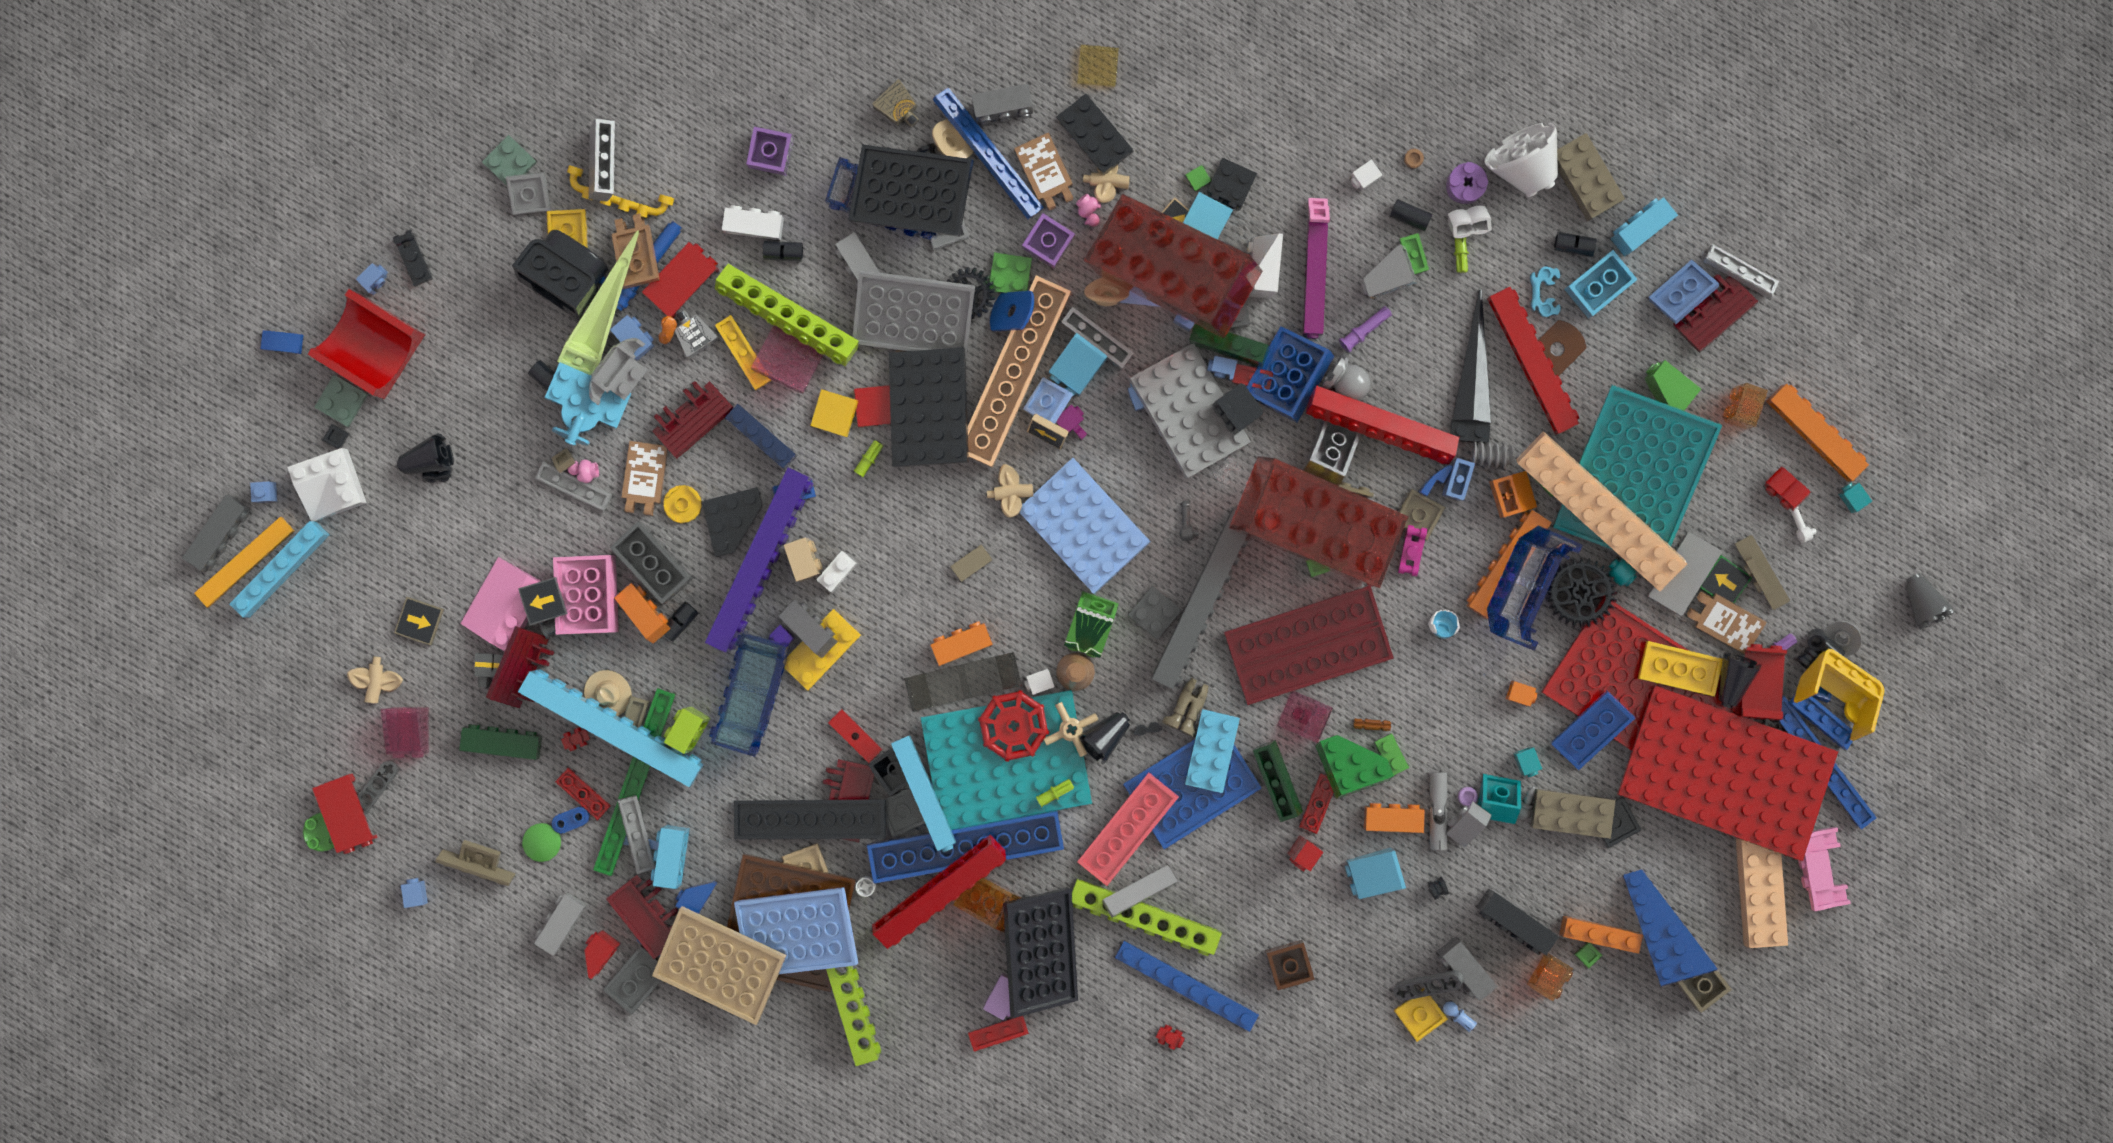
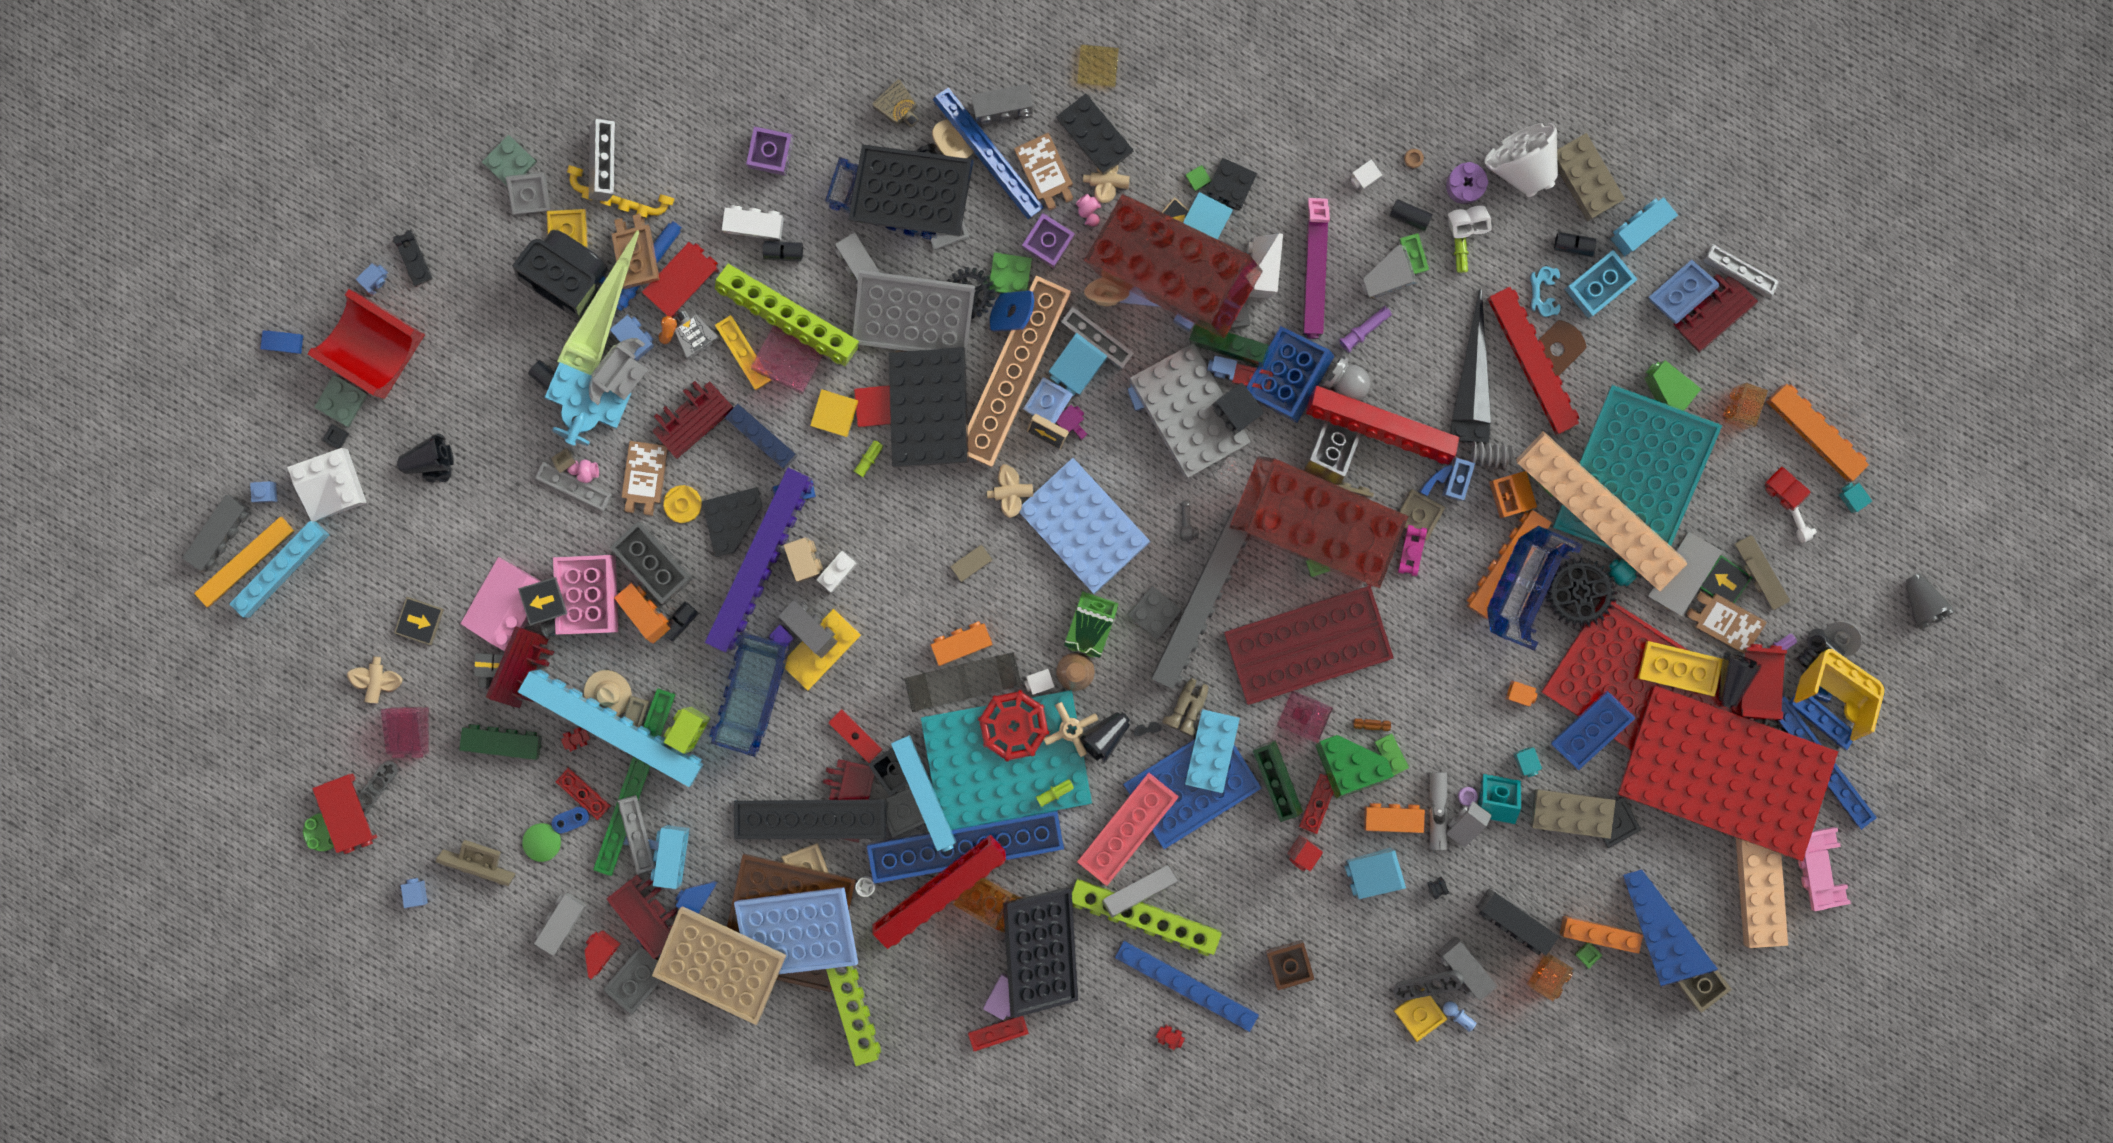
(1444, 624): medium azure hair -> none
(1526, 805): light grey bar -> none

